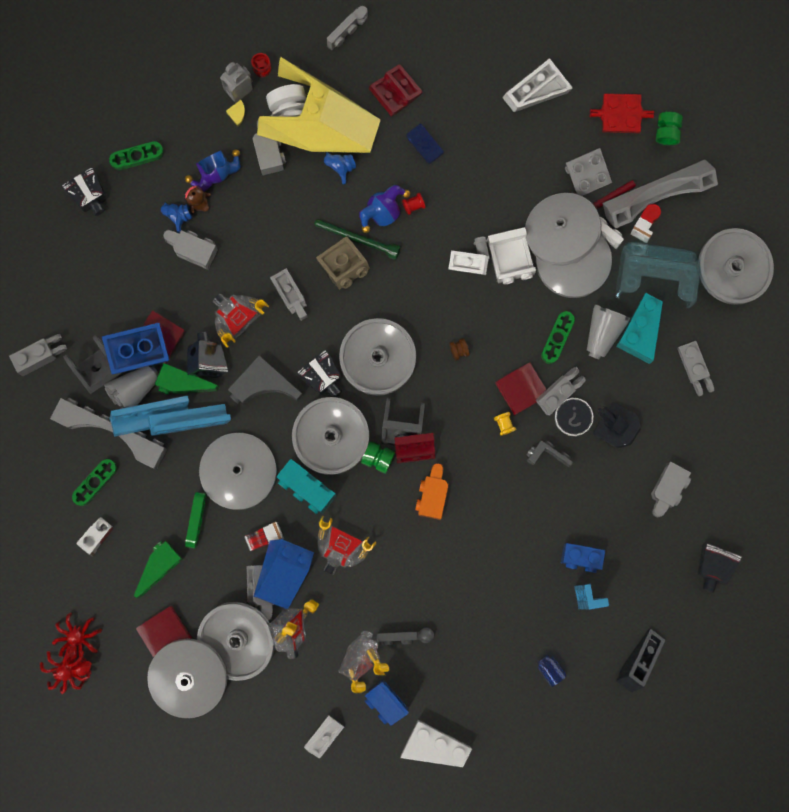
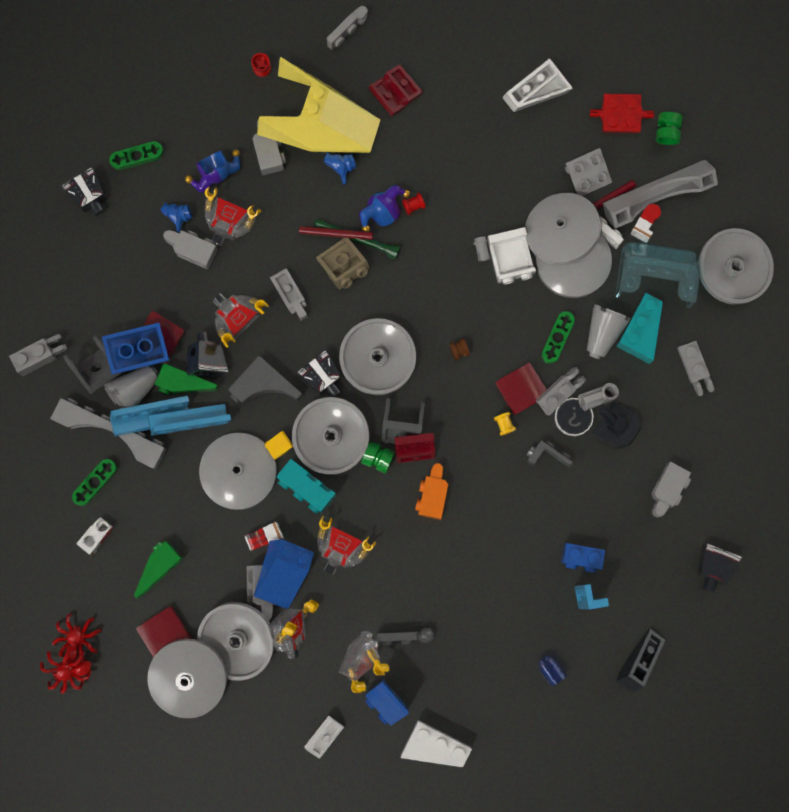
(195, 520): green beam -> none
(197, 199): reddish brown animal -> none
(226, 218): none -> torso
(236, 81): light grey hinge -> none
(237, 113): light yellow tile -> none
(278, 445): none -> yellow slope
(286, 101): white wheel -> none
(336, 233): none -> dark red bar
(424, 143): clear blue plate -> none
(468, 262): white plate -> none
(598, 397): none -> light grey piece

